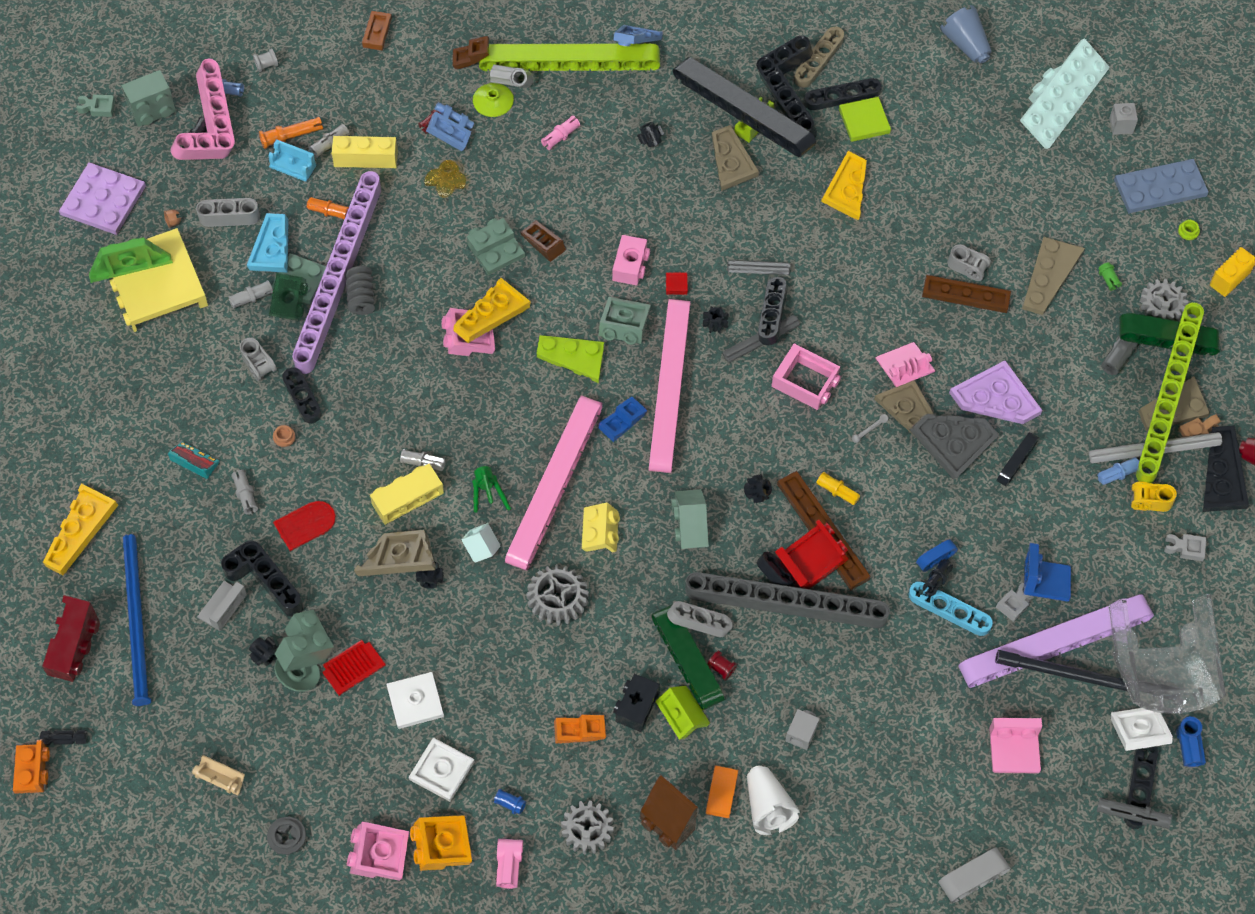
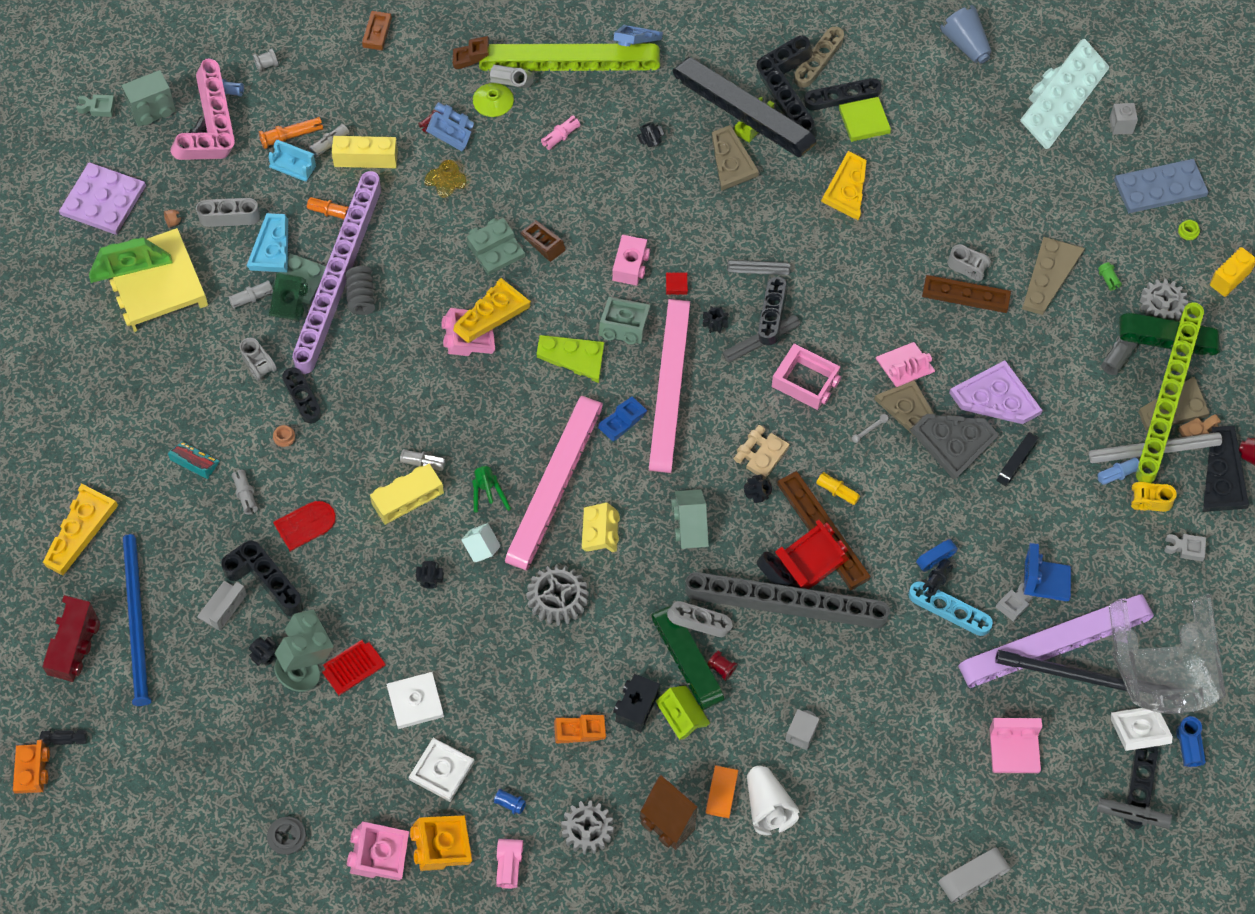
(219, 775): tan hinge -> none
(399, 554): dark tan wing -> none
(767, 455): none -> tan plate

